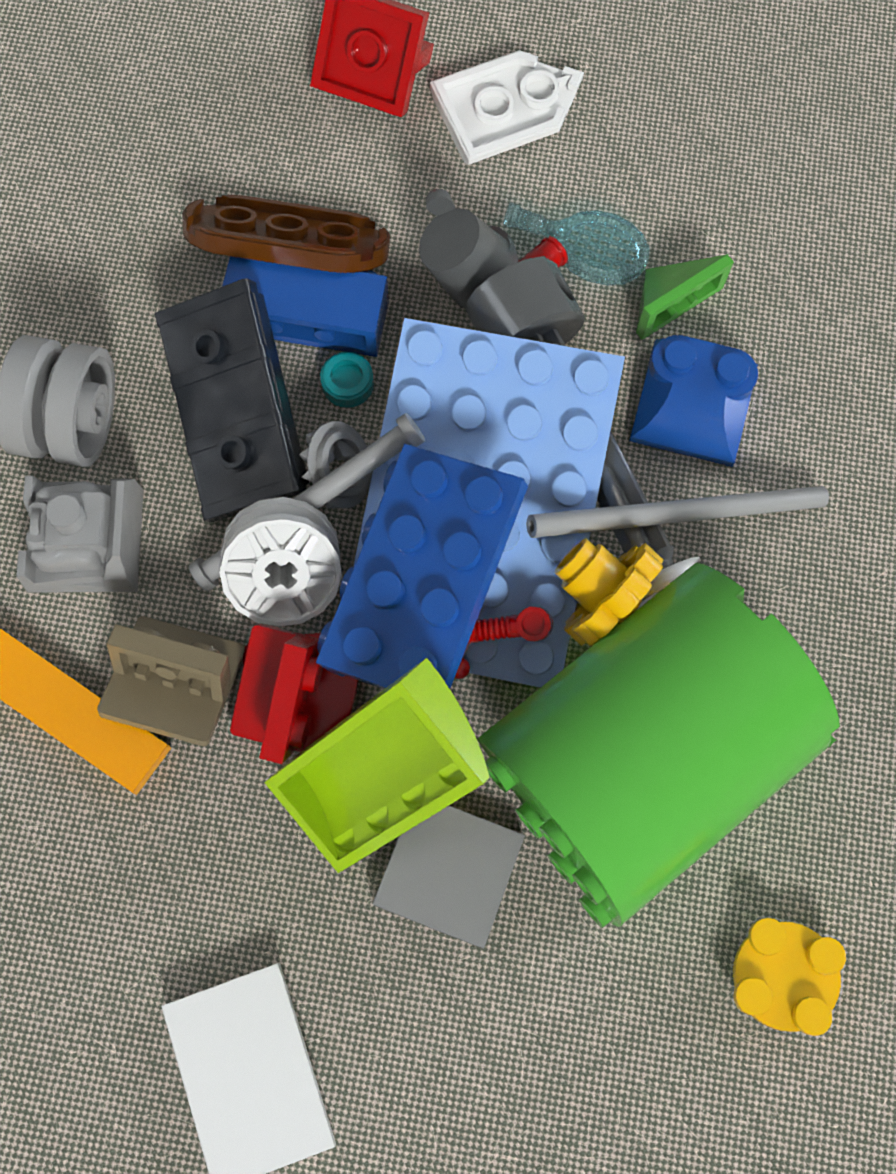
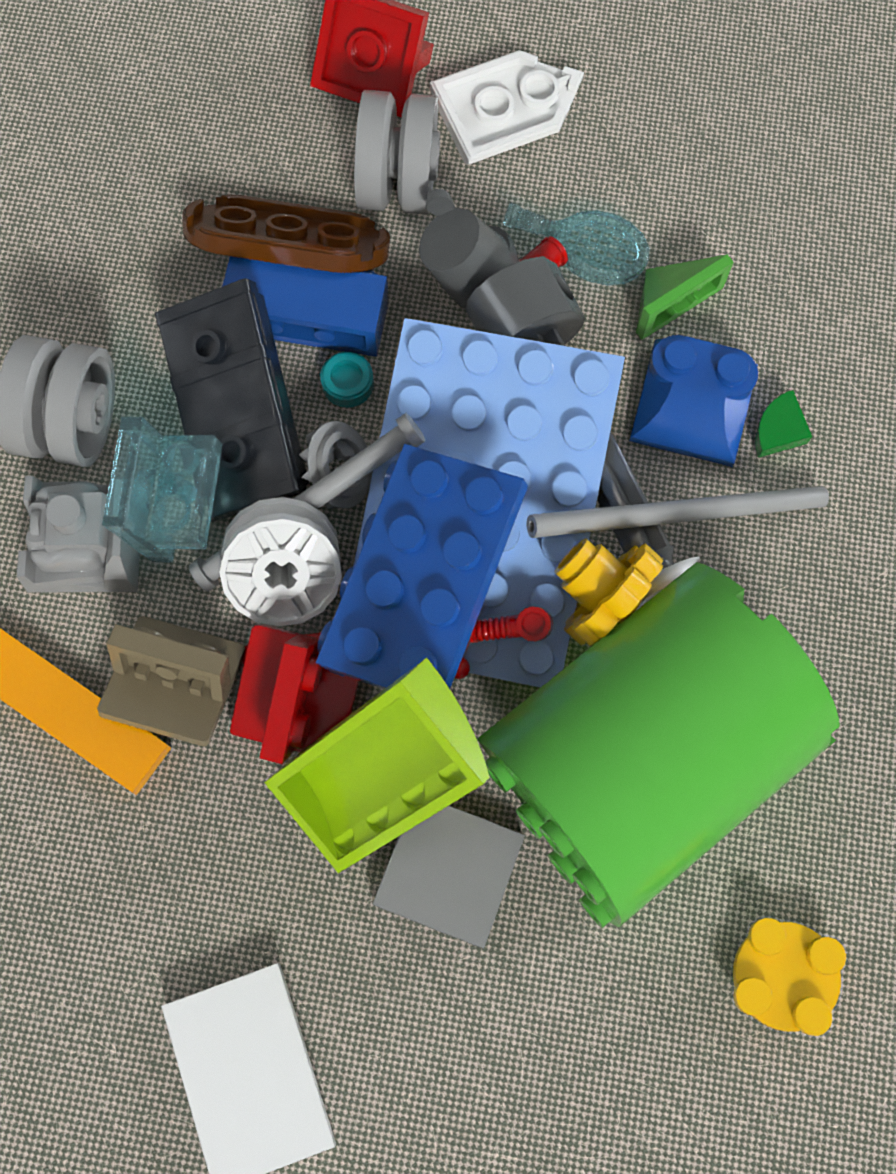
(161, 489): none -> clear light blue bracket
(396, 152): none -> light grey wheel
(781, 426): none -> green tile

